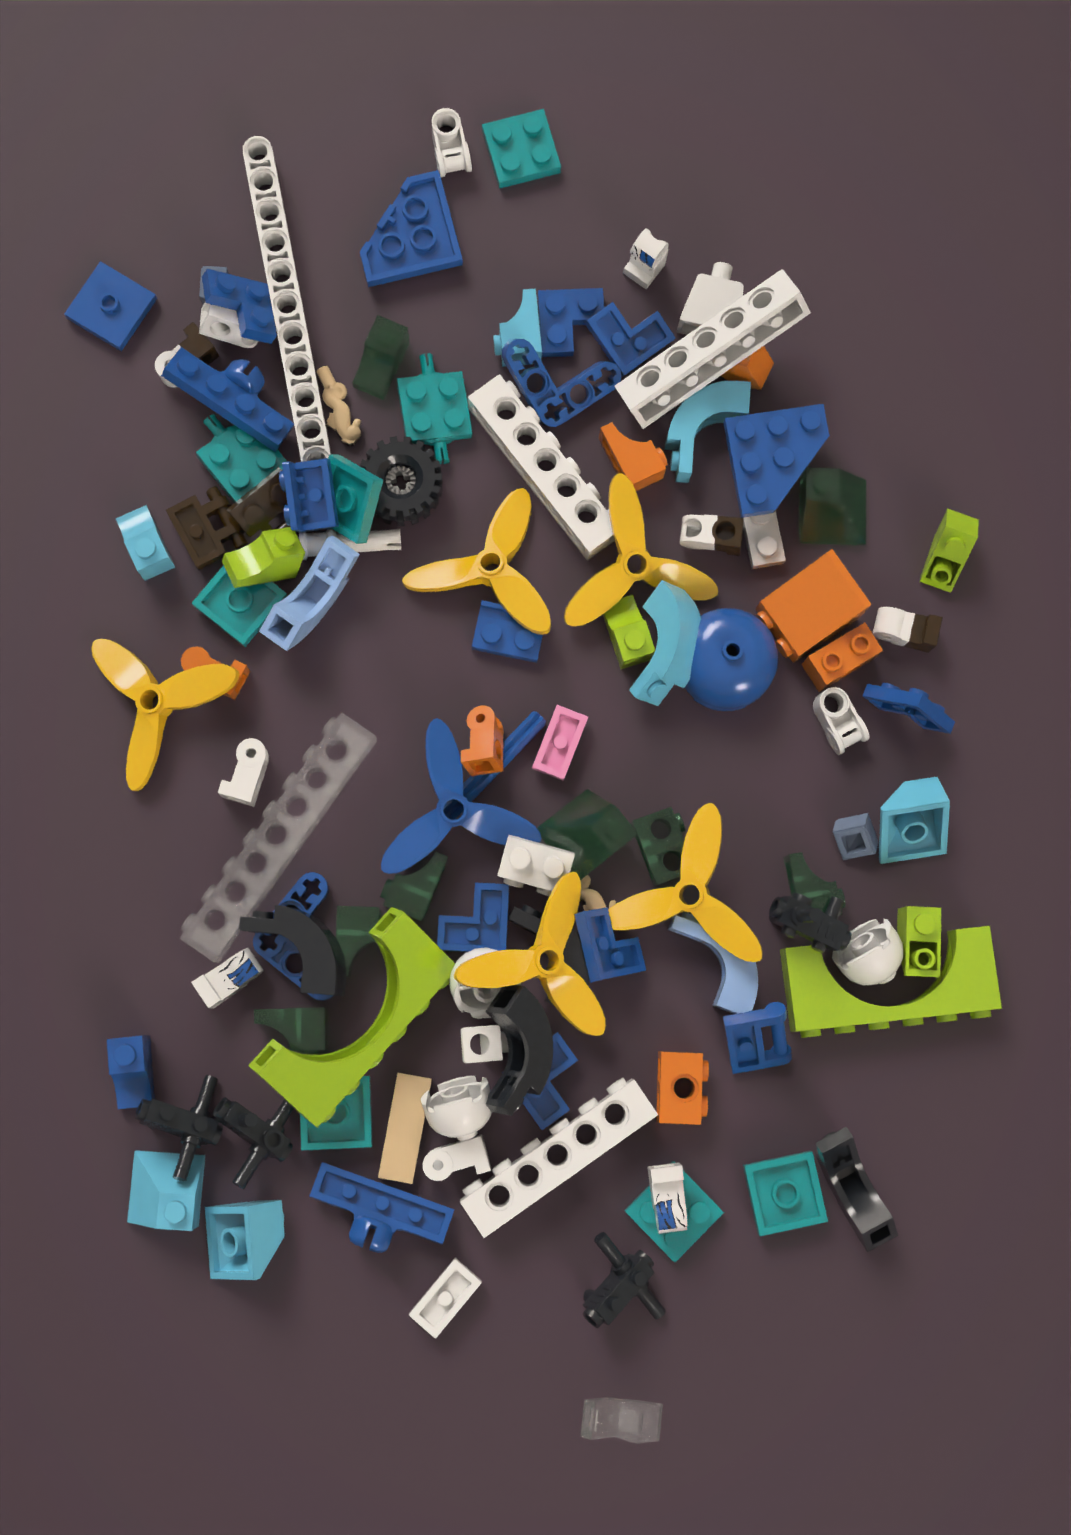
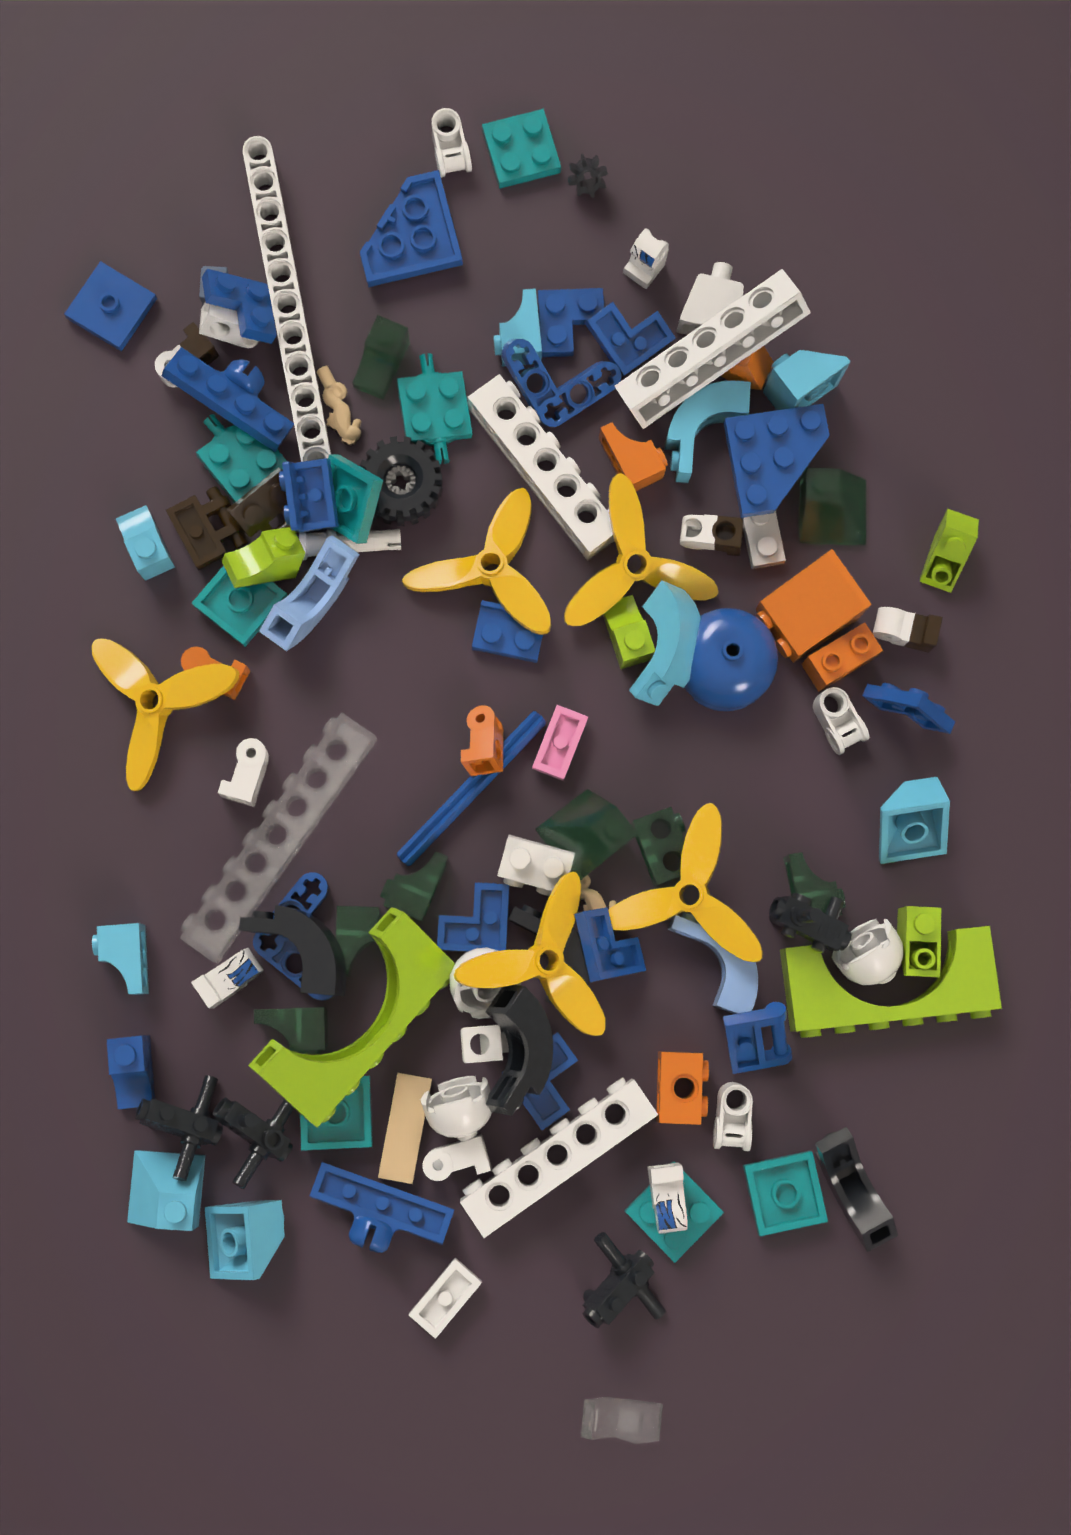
(126, 950): none -> medium azure arch
(447, 780): blue piece -> none
(590, 185): none -> black gear
(733, 1119): none -> white piece
(803, 378): none -> medium azure slope
(855, 836): sand blue slope -> none

